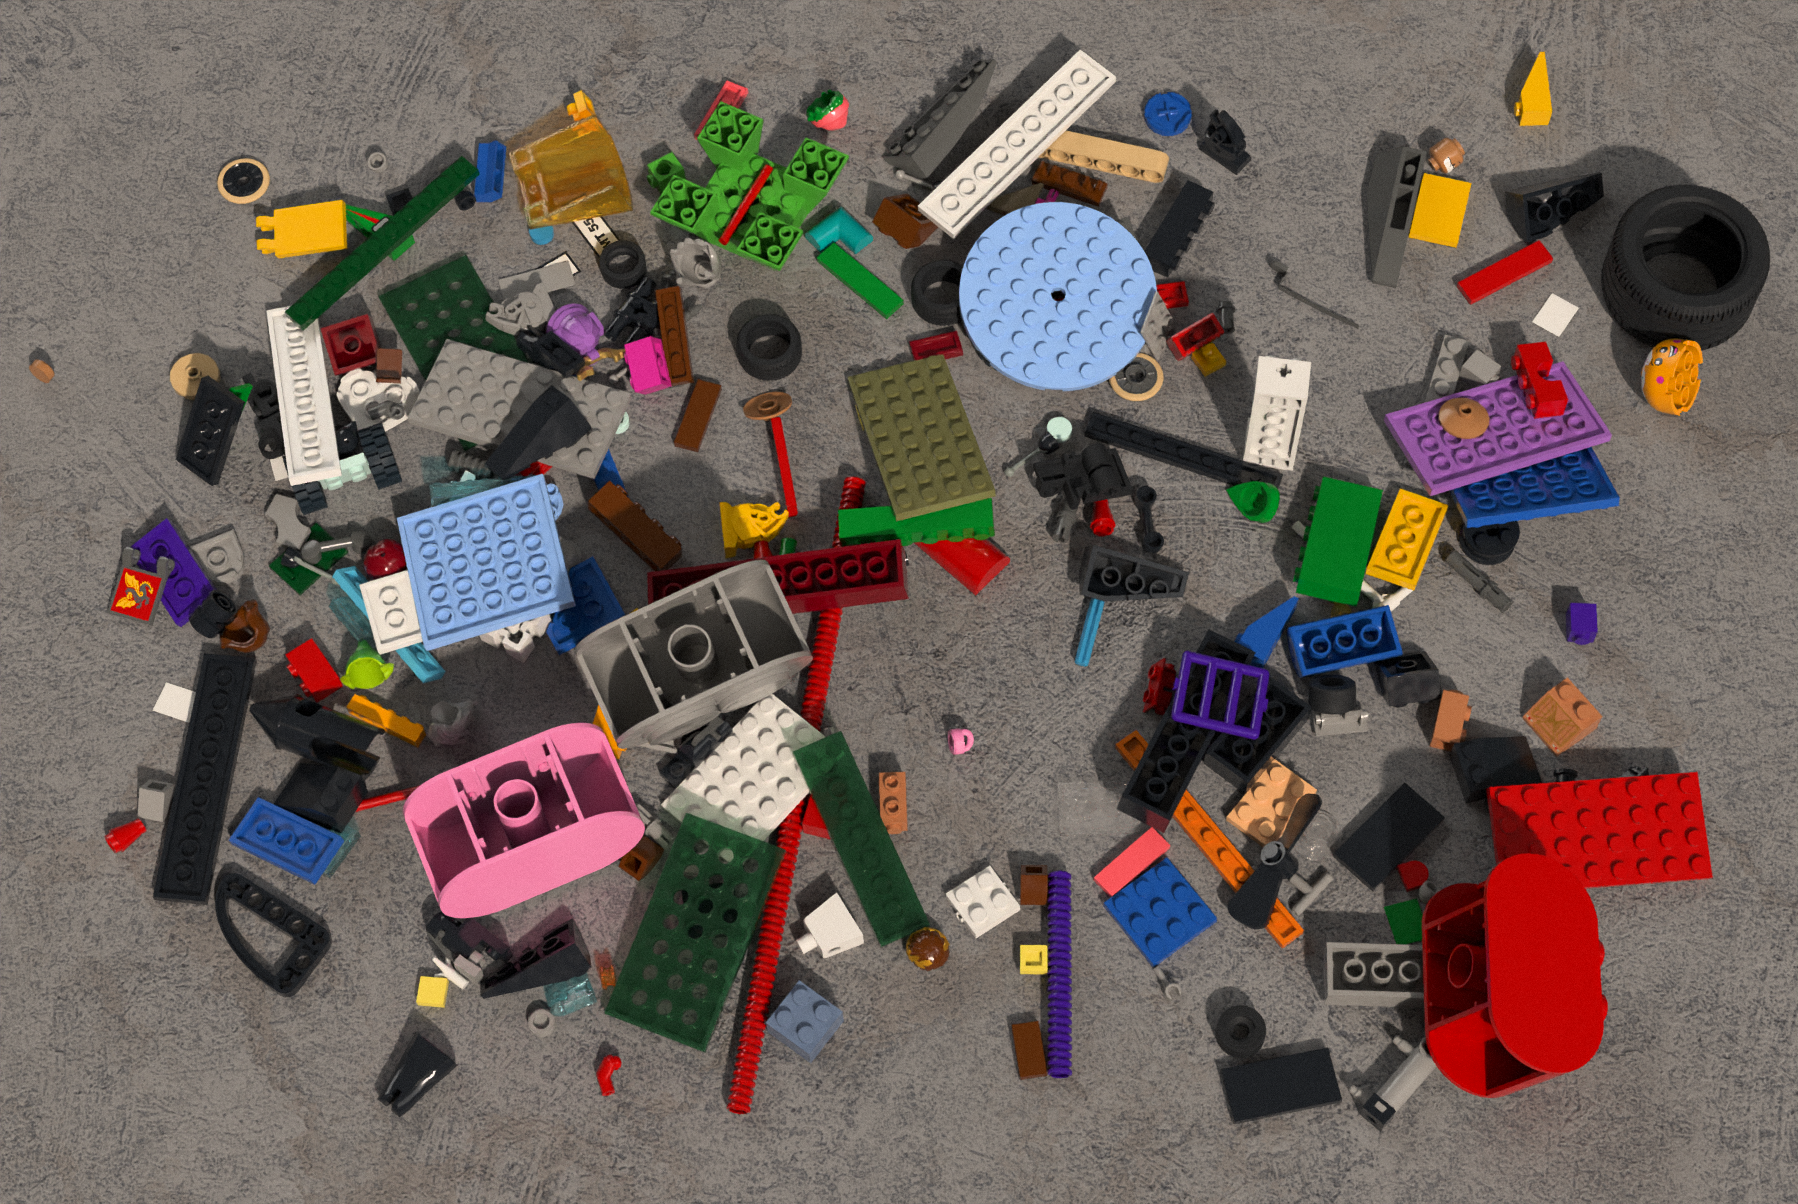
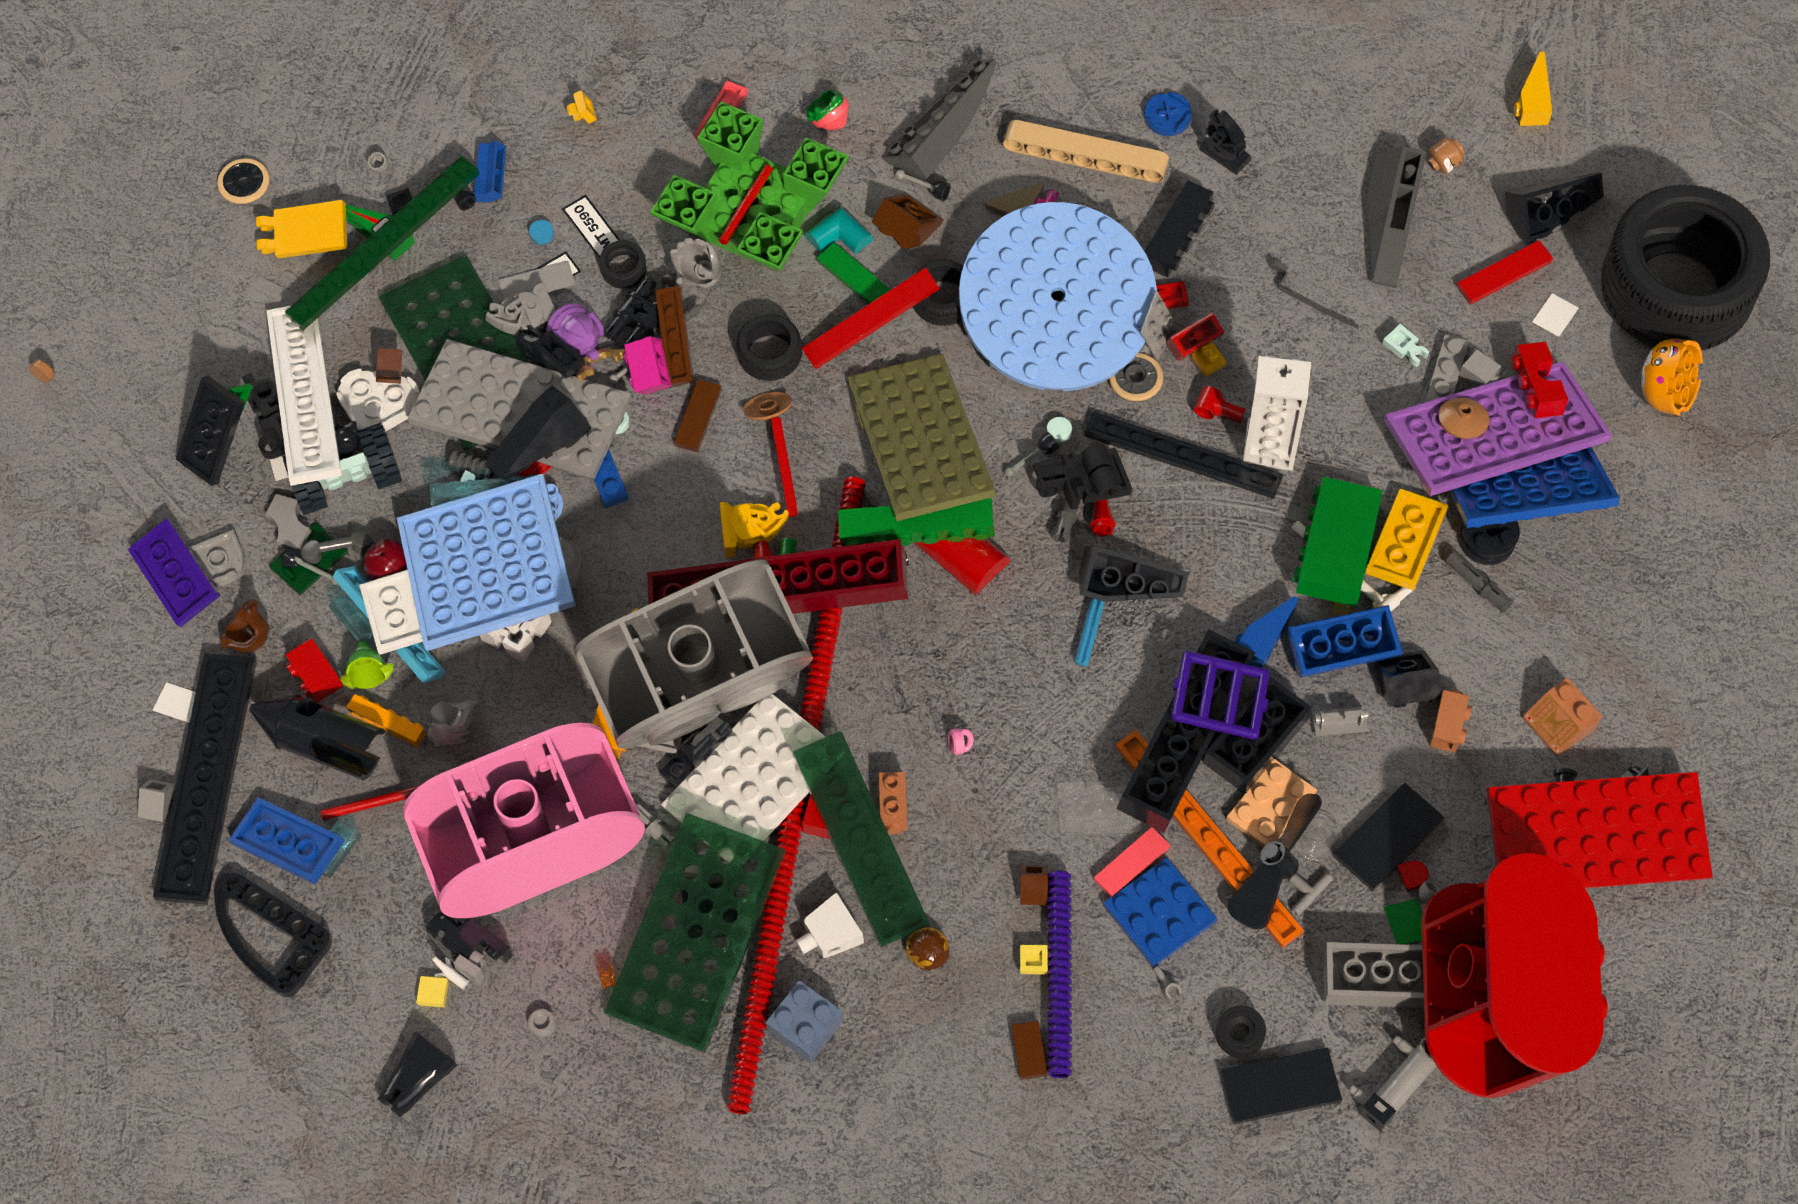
(123, 836): red cone -> none
(138, 590): flag -> none
(181, 373): tan plate -> none
(210, 616): black wheel -> none
(323, 795): black slope -> none
(351, 344): dark red slope -> none
(388, 409): dark grey arm -> none
(553, 961): black wedge -> none
(571, 175): clear yellow windscreen -> none
(571, 998): clear light blue piece -> none
(593, 609): blue plate -> none
(604, 1072): red arm -> none
(635, 528): reddish brown brick -> none
(641, 858): reddish brown brick -> none
(665, 165): bright green brick -> none
(870, 318): none -> red tile
(945, 344): dark red tile -> none
(982, 902): white plate -> none
(1016, 144): white plate -> none
(1070, 183): reddish brown plate -> none
(1144, 502): black bar -> none
(1161, 677): red hinge -> none
(1212, 404): none -> red pin
(1225, 310): dark grey pin -> none
(1256, 500): green piece -> none
(1332, 694): black tyre -> none
(1404, 343): none -> light aqua plate
(1440, 210): yellow tile -> none
(1492, 763): black slope -> none
(1581, 623): dark purple brick -> none

